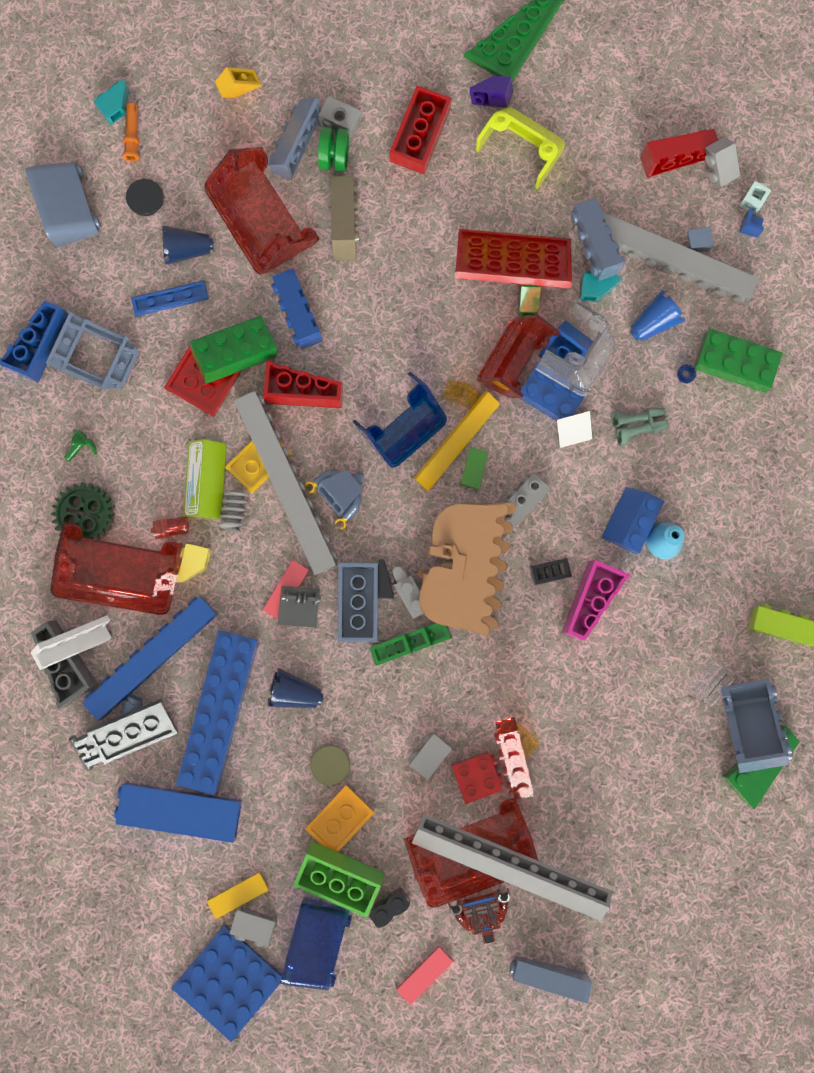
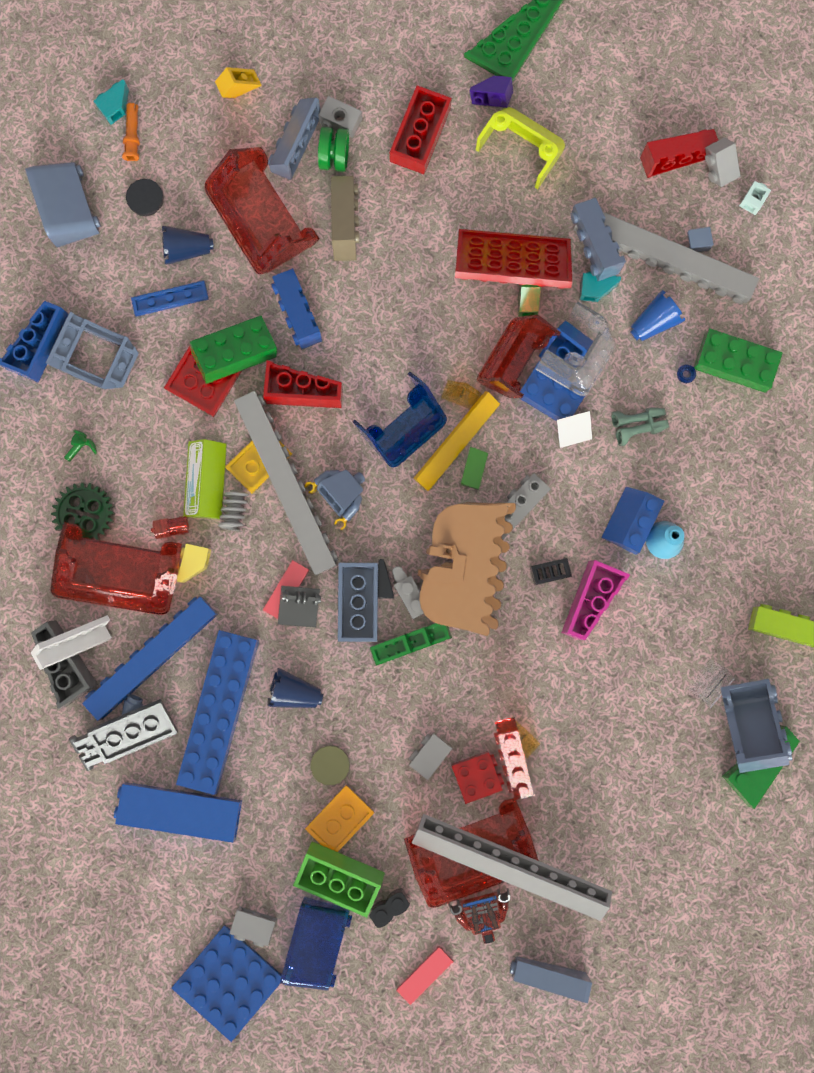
(237, 895): yellow tile -> none
(752, 224): blue panel -> none

